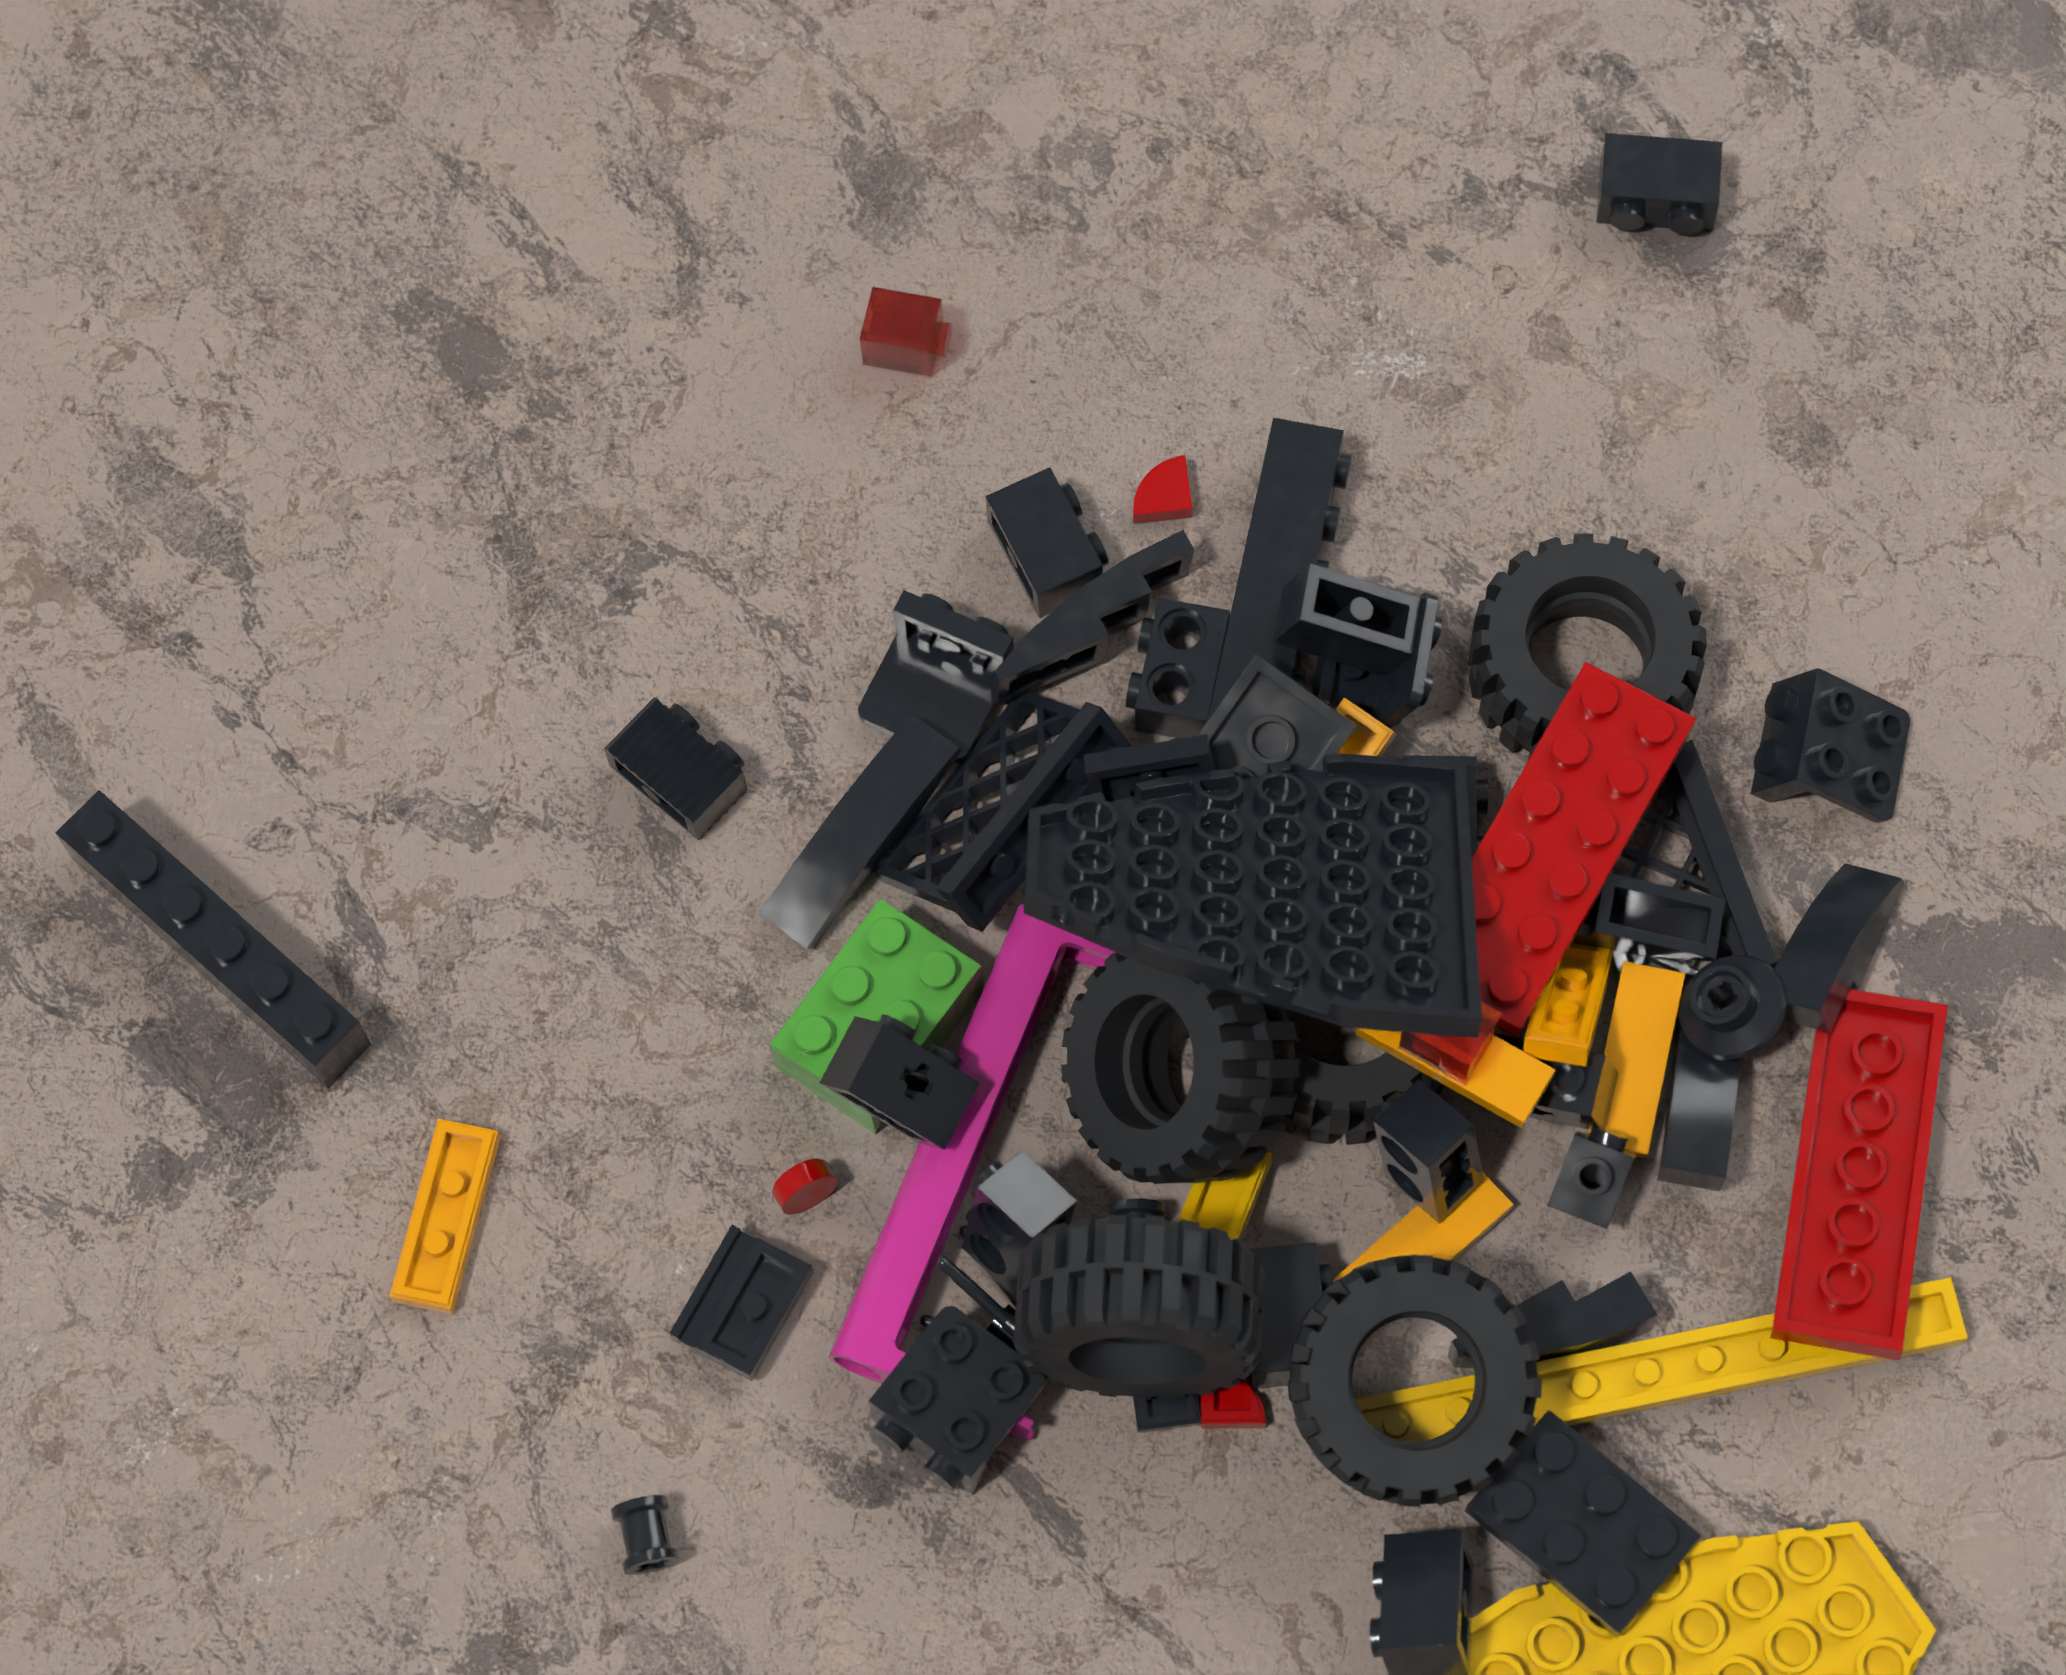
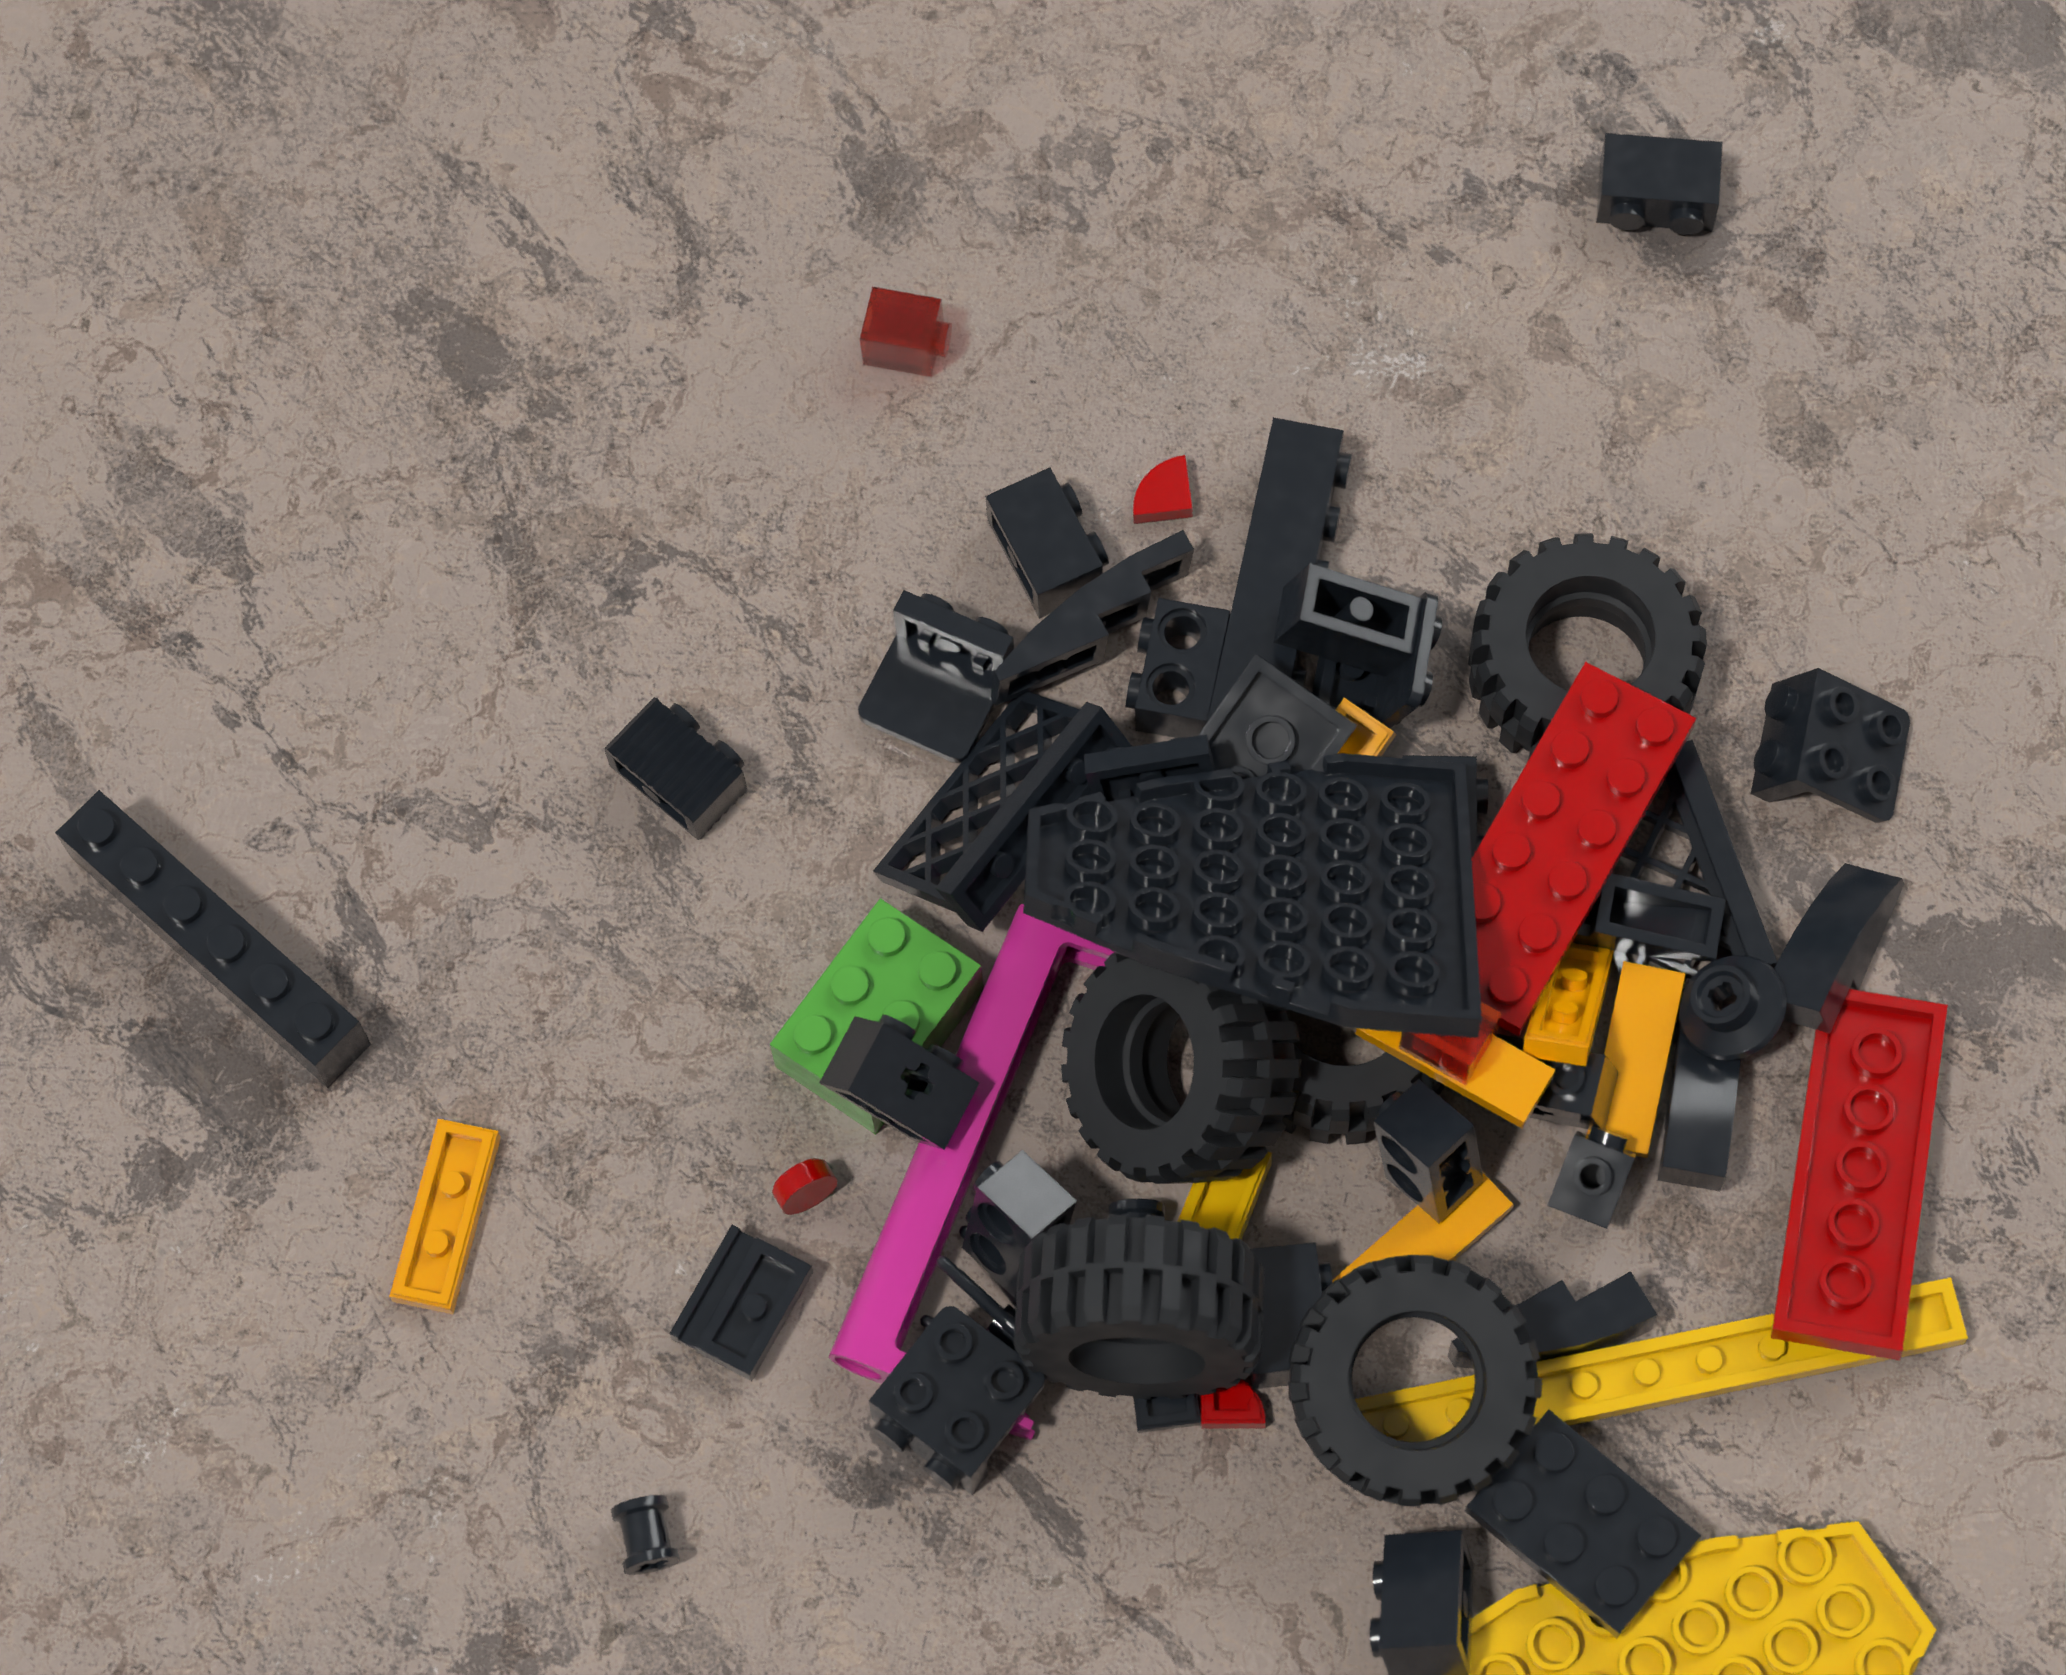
(860, 831): black slope -> none

